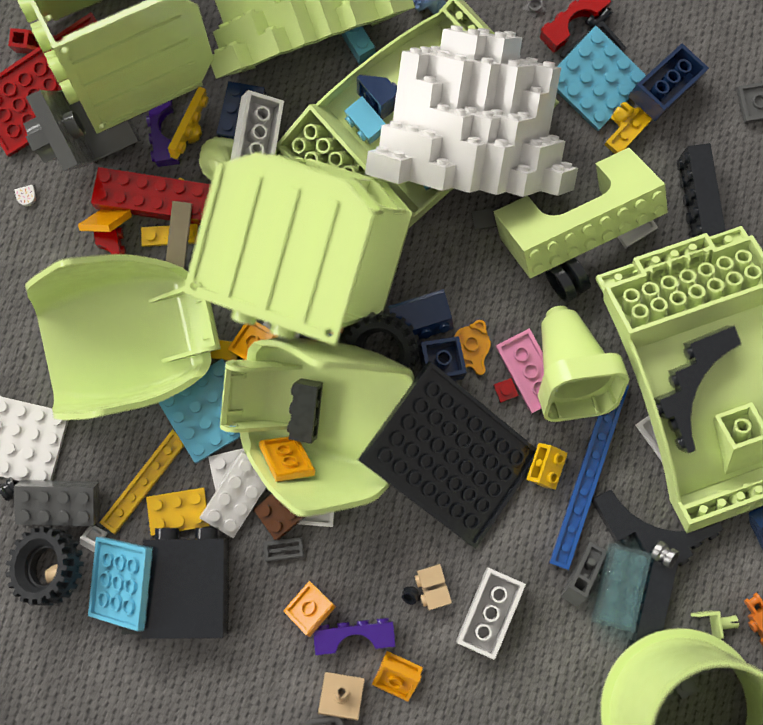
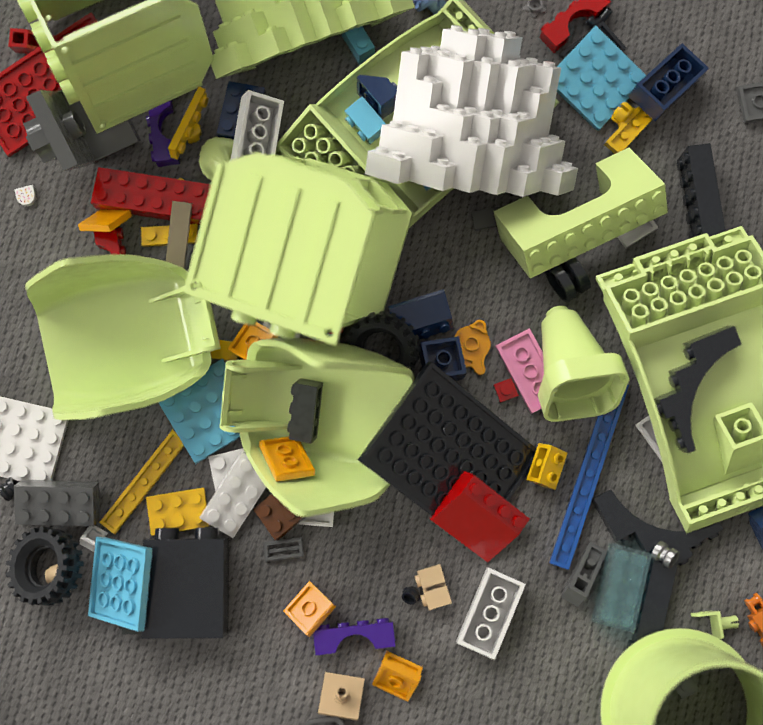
(479, 517): none -> red slope

